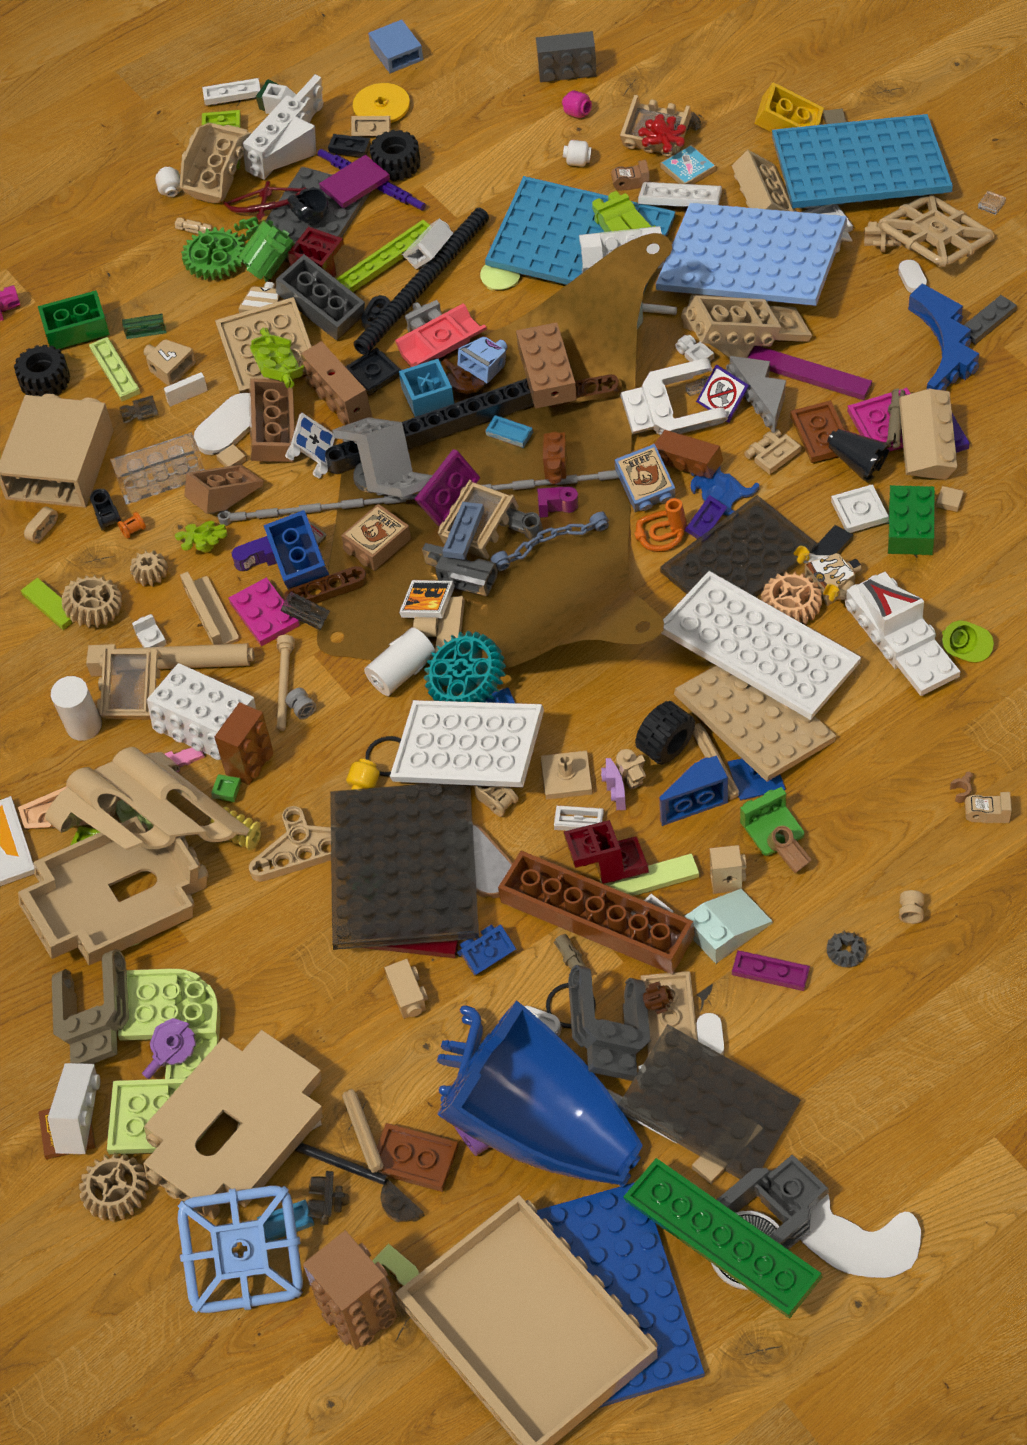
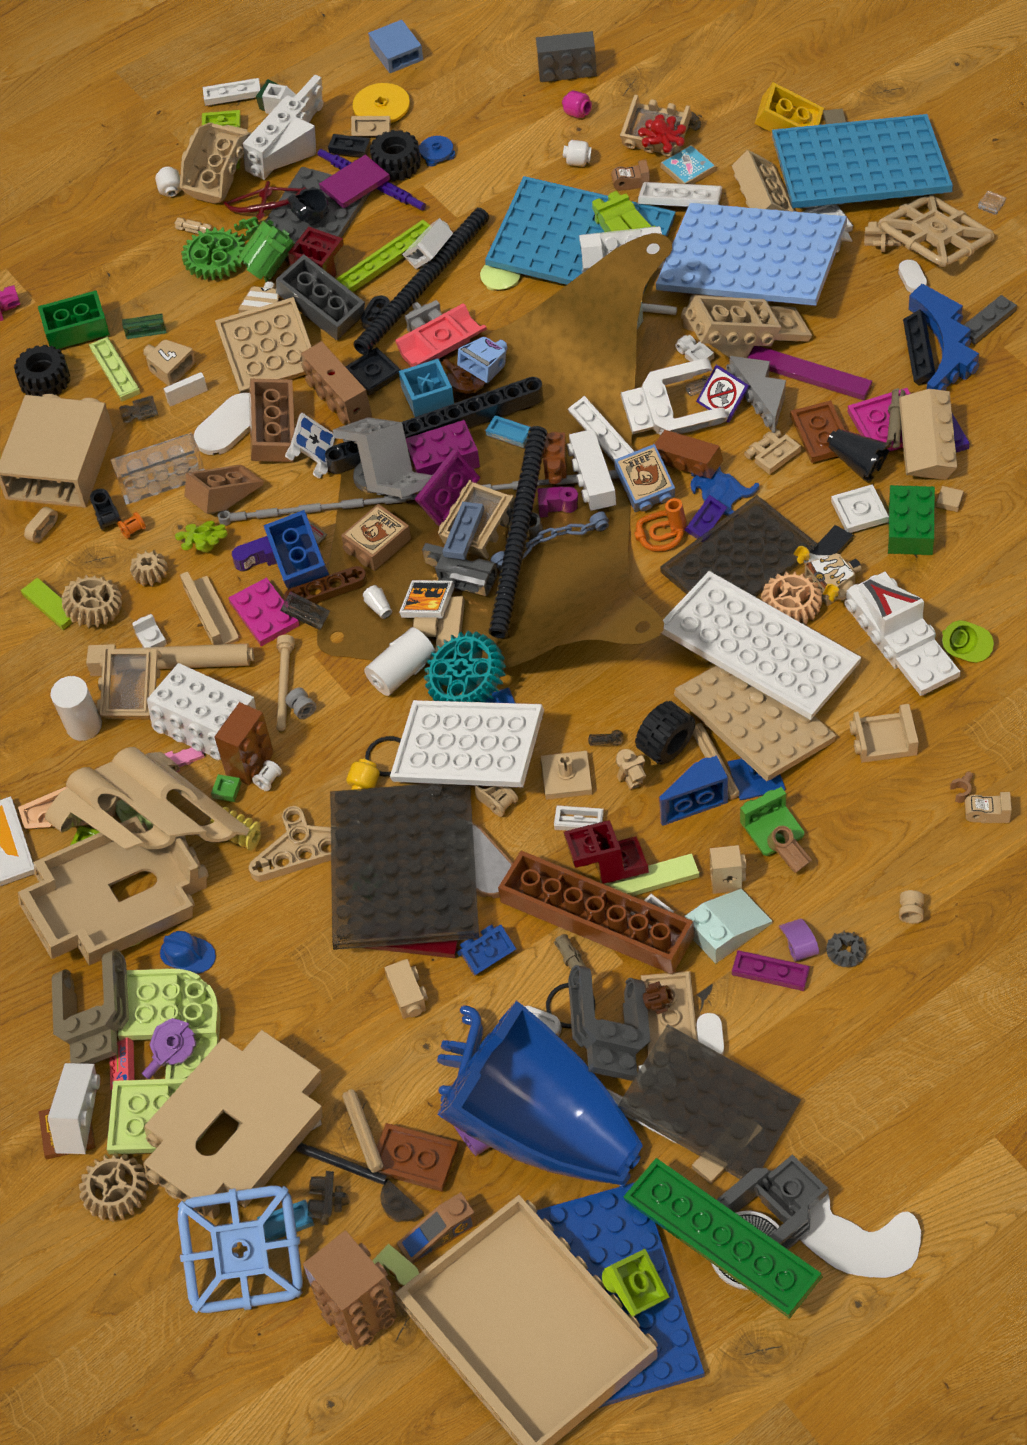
(123, 1063): none -> coral tile
(187, 952): none -> blue piece
(231, 456): tan tile -> none
(267, 775): none -> white bush
(275, 358): lime plate -> none
(376, 600): none -> white cone
(431, 448): none -> magenta brick
(436, 149): none -> blue piece
(438, 1228): none -> slope
(518, 532): none -> black piece
(546, 365): medium nougat brick -> none
(591, 469): none -> white brick
(600, 392): reddish brown beam -> none
(607, 436): none -> white tile
(612, 739): none -> clear smoke arm
(614, 783): lavender slope -> none
(635, 1282): none -> lime slope
(800, 939): none -> medium lavender panel
(885, 735): none -> tan panel
(919, 347): none -> black plate

